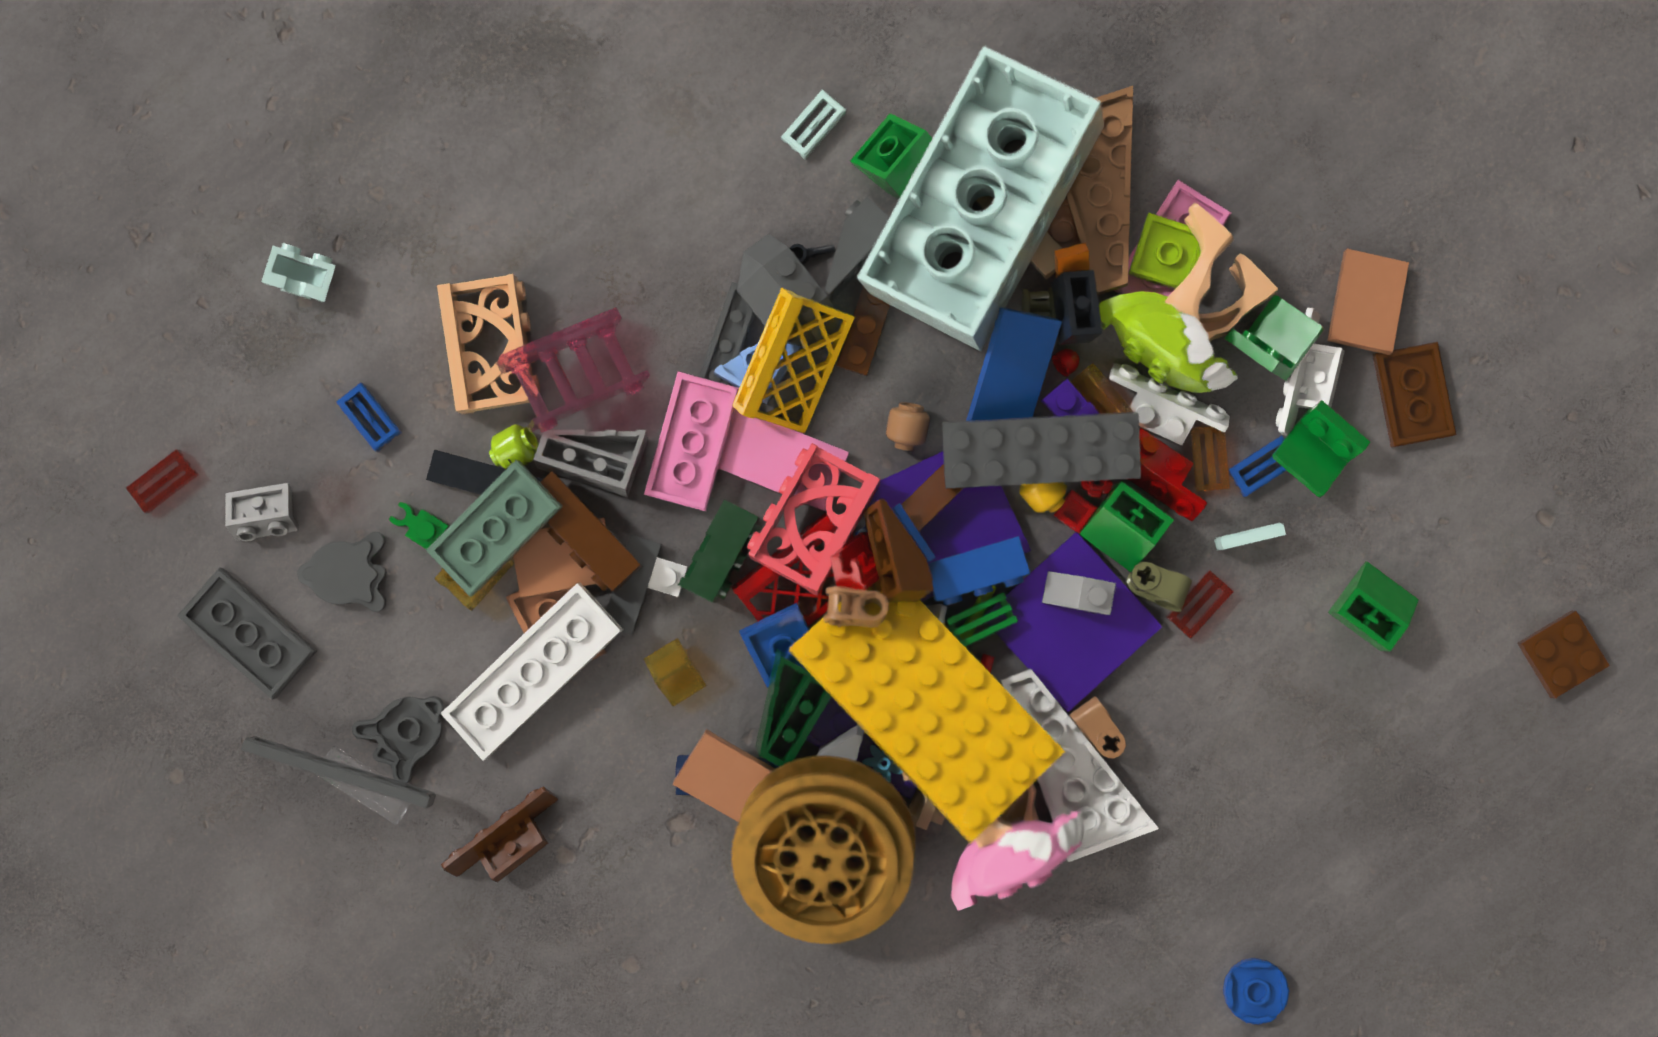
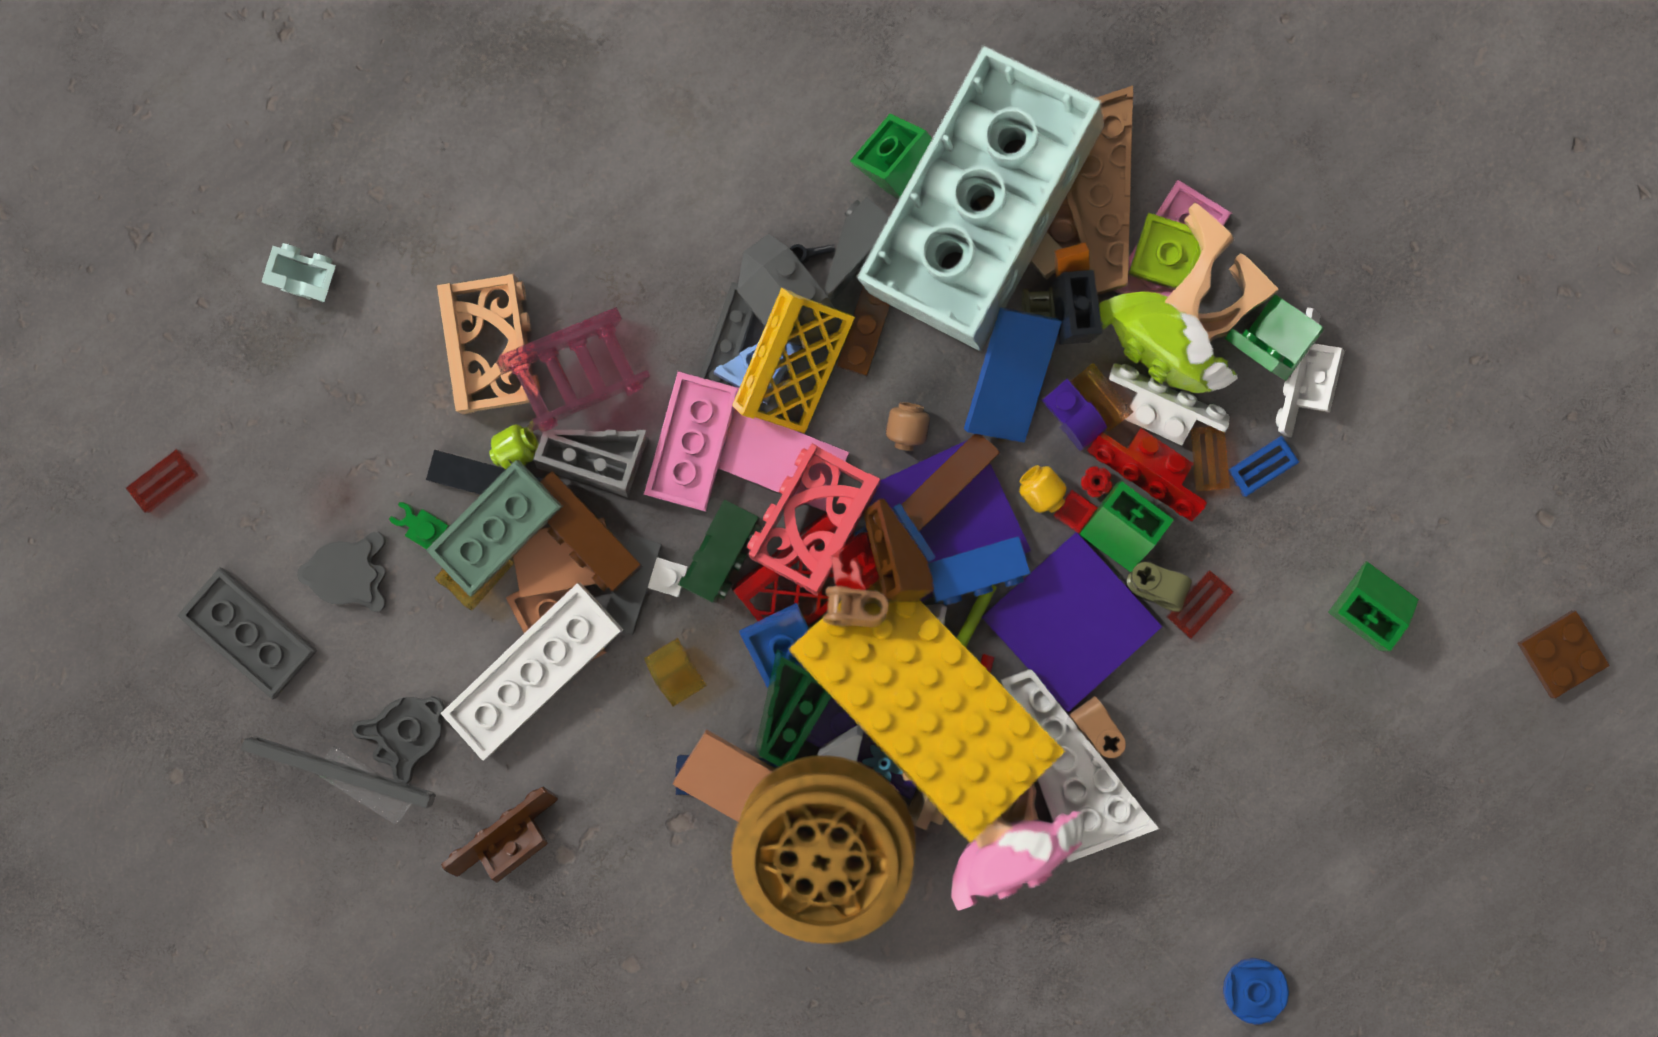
(260, 512): light grey bracket -> none
(385, 438): blue tile -> none
(796, 144): light aqua tile -> none
(1006, 609): green tile -> none
(1041, 450): dark grey plate -> none
(1066, 361): red hinge -> none
(1079, 593): light grey slope -> none
(1249, 536): light aqua tile -> none
(1319, 448): green bracket -> none
(1368, 301): nougat tile -> none
(1414, 394): reddish brown tile -> none

